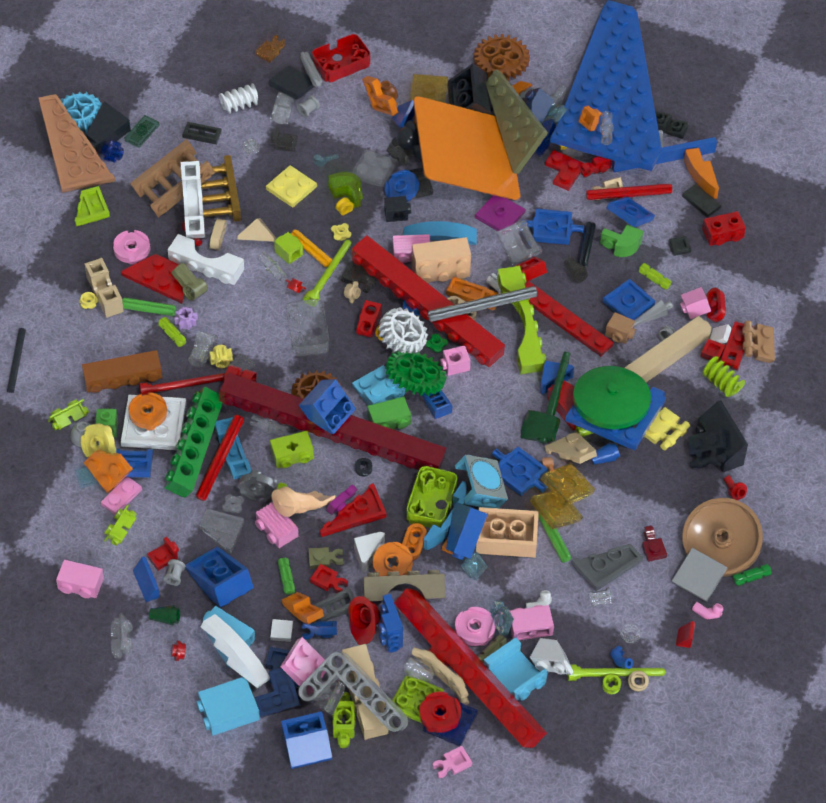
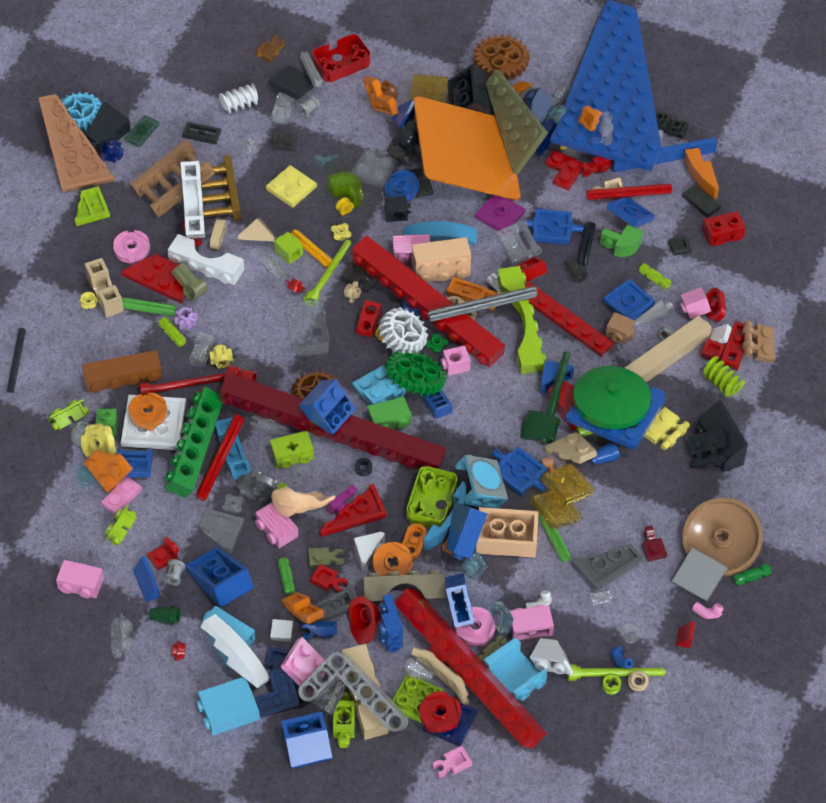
(459, 600): none -> blue slope
(735, 489): red plate -> none

